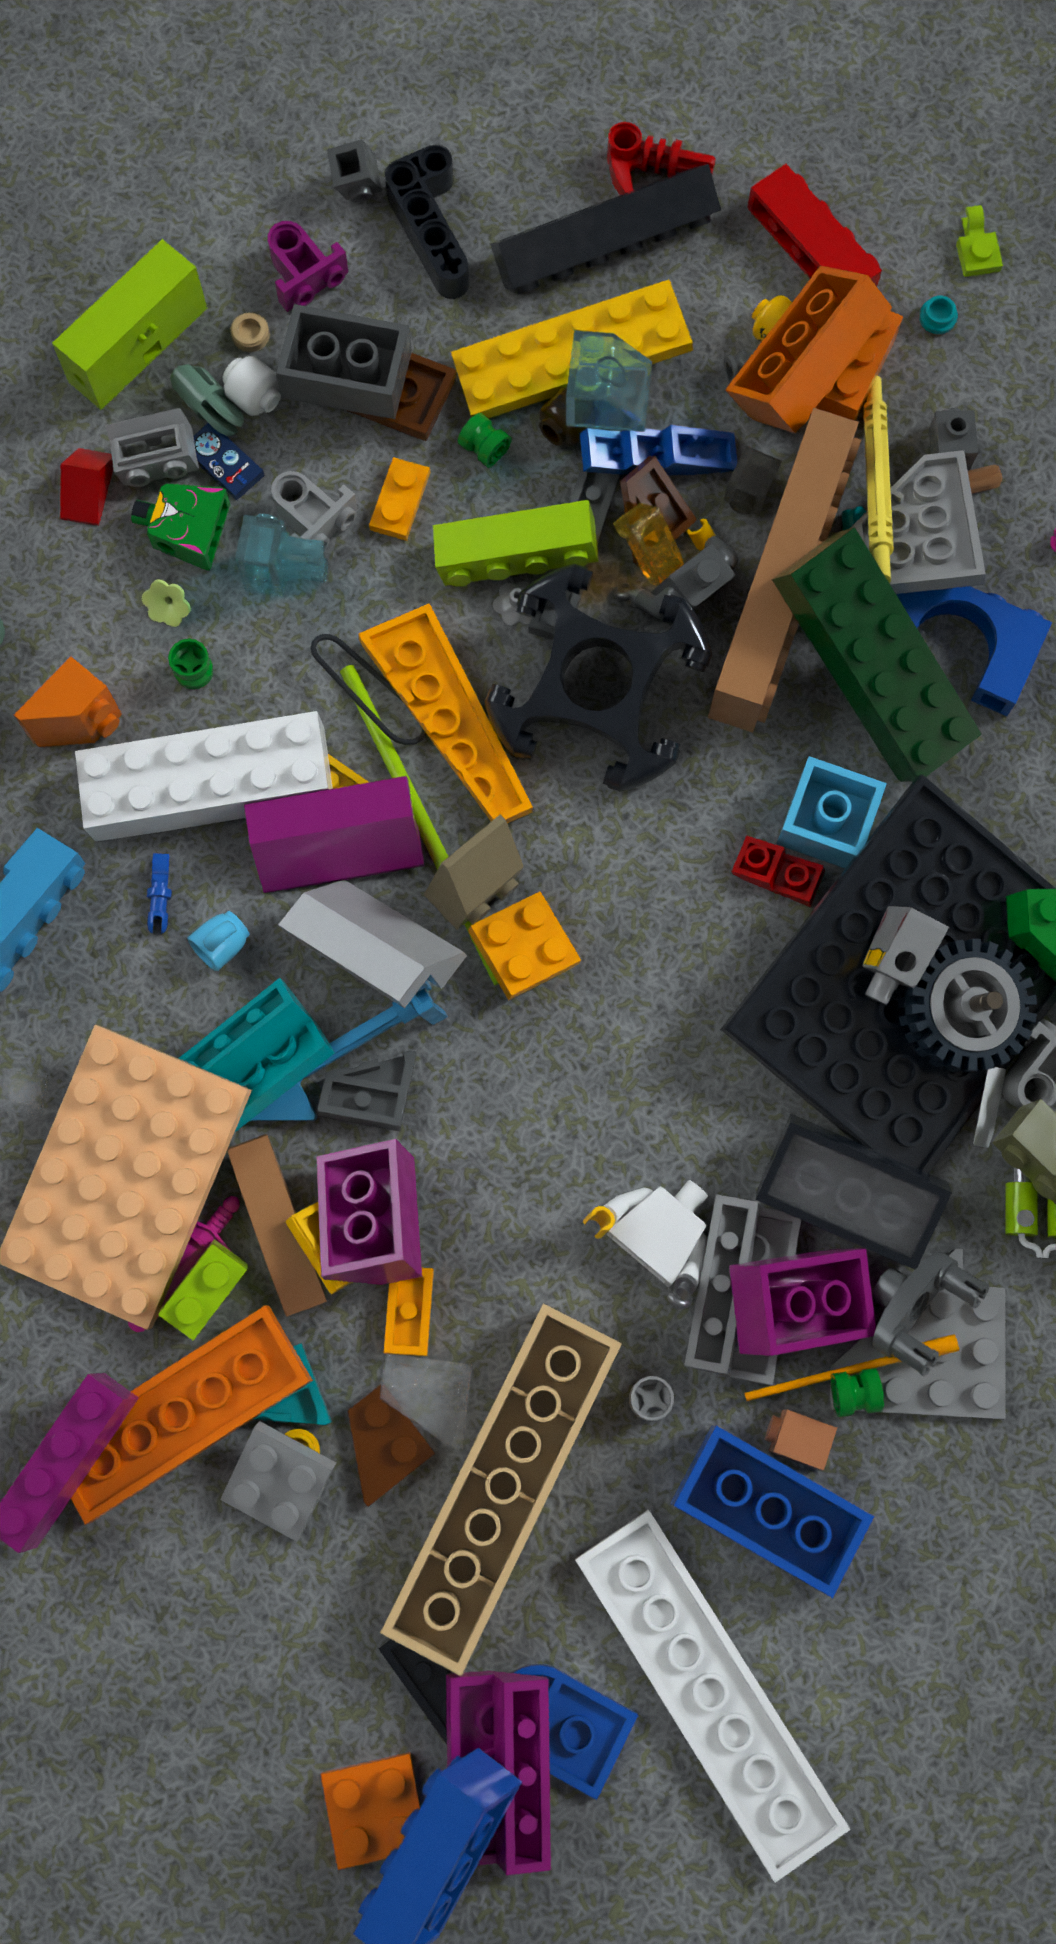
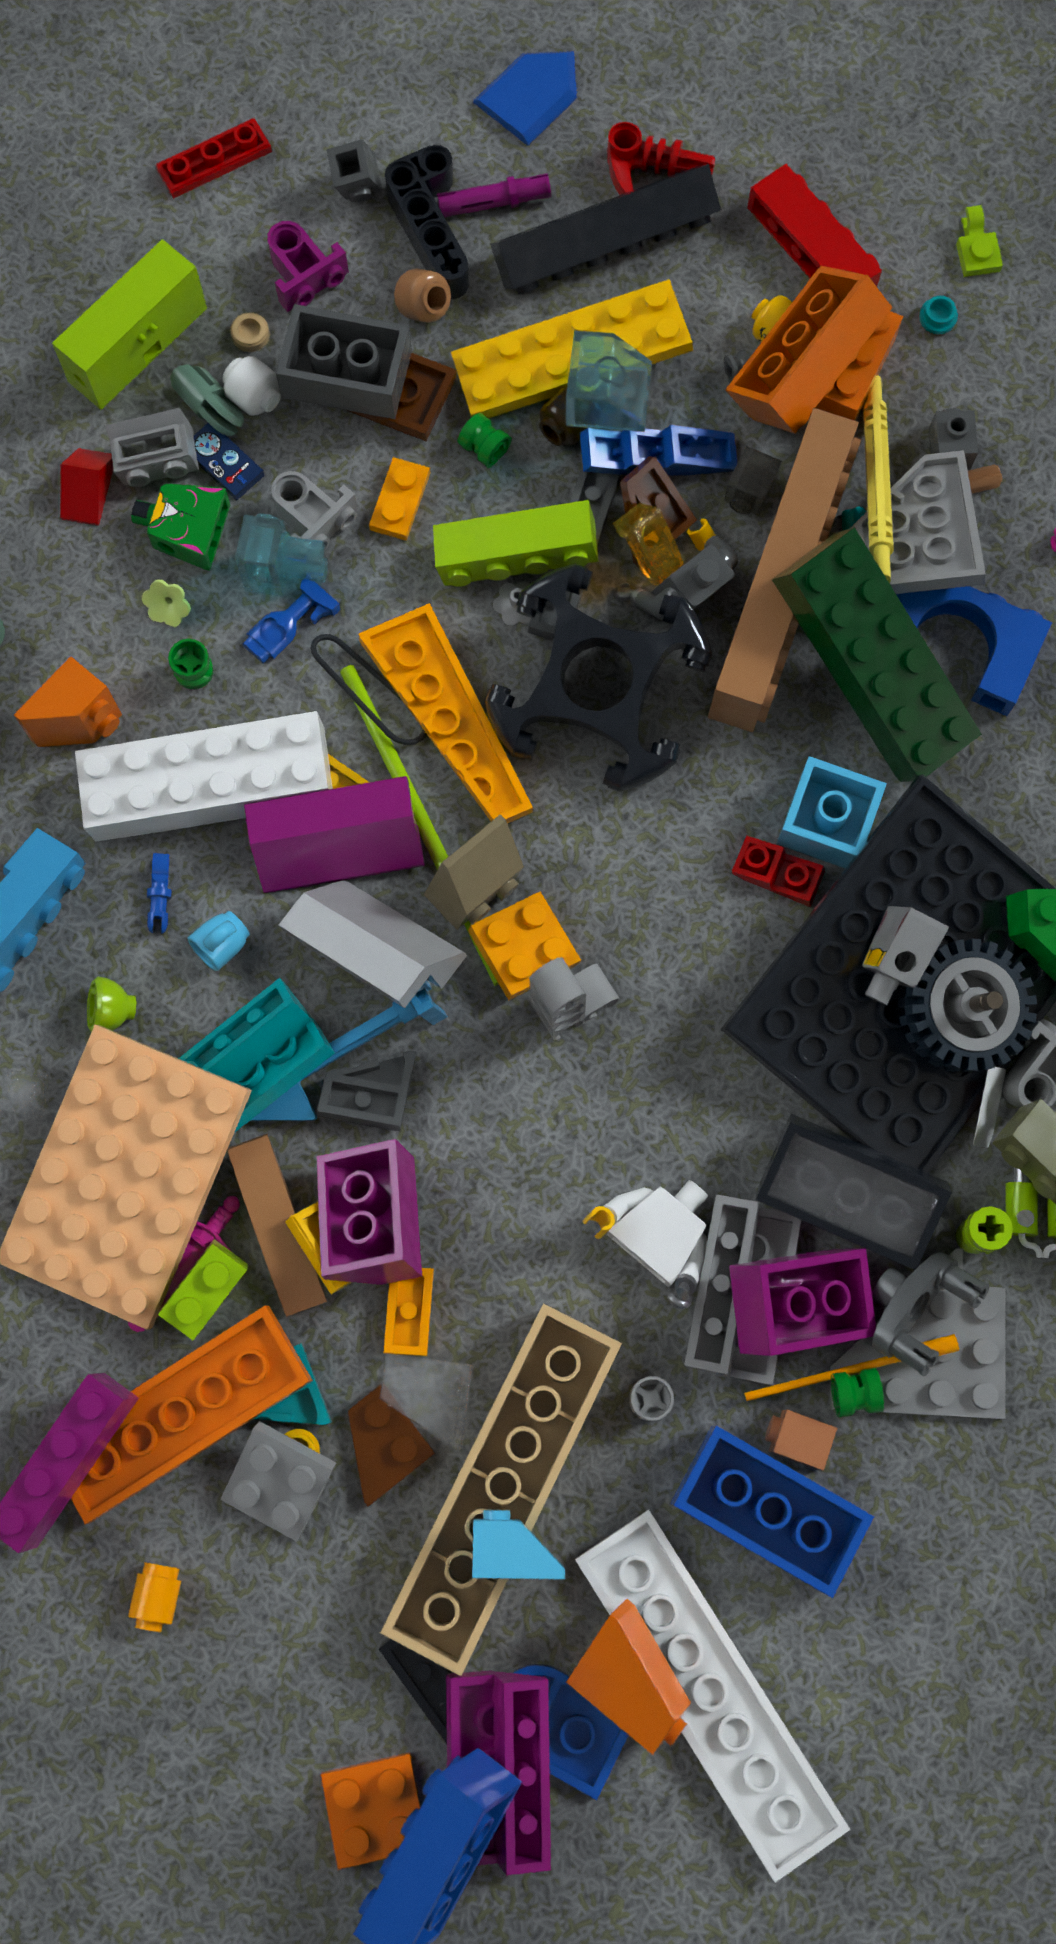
(109, 1004): none -> lime brick
(155, 1597): none -> light orange brick
(230, 151): none -> red tile
(279, 628): none -> blue piece
(422, 295): none -> medium nougat head
(495, 195): none -> magenta pin
(510, 1550): none -> medium azure slope
(531, 93): none -> blue tile
(568, 998): none -> light grey beam
(632, 1680): none -> orange slope
(984, 1231): none -> lime axle

